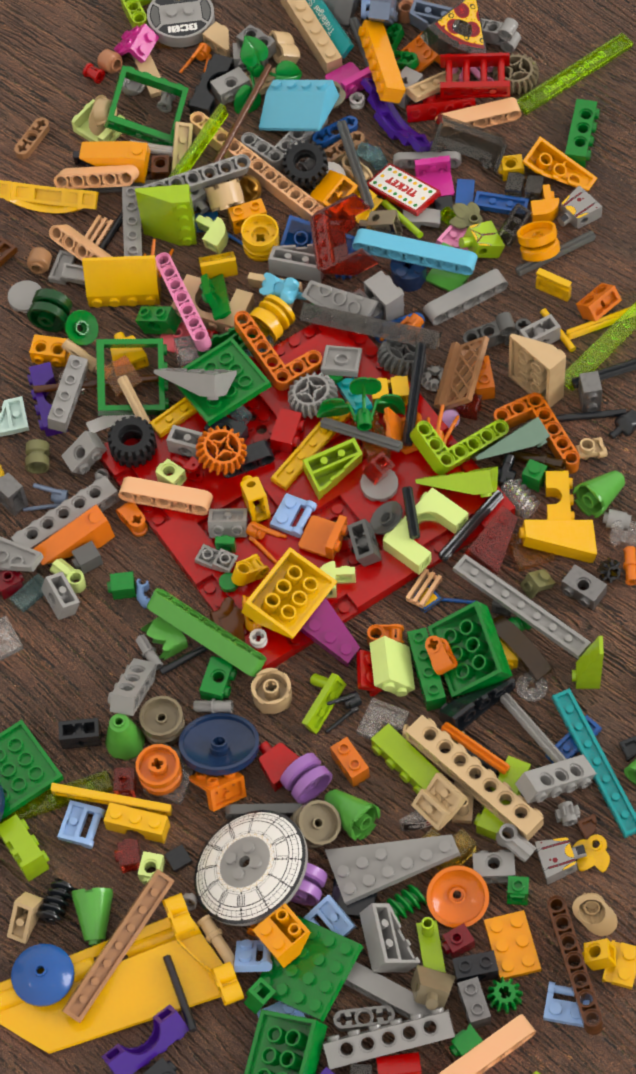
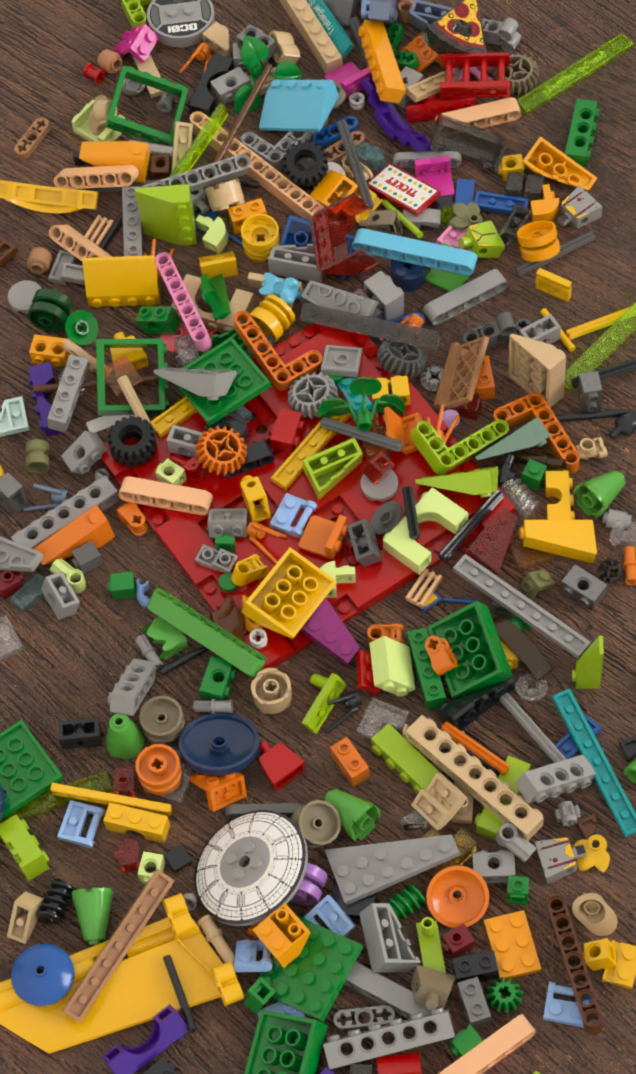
(251, 188): pearl gold hair -> none
(306, 778): medium lavender wheel -> none
(414, 392): black axle -> none
(598, 302): orange brick -> none

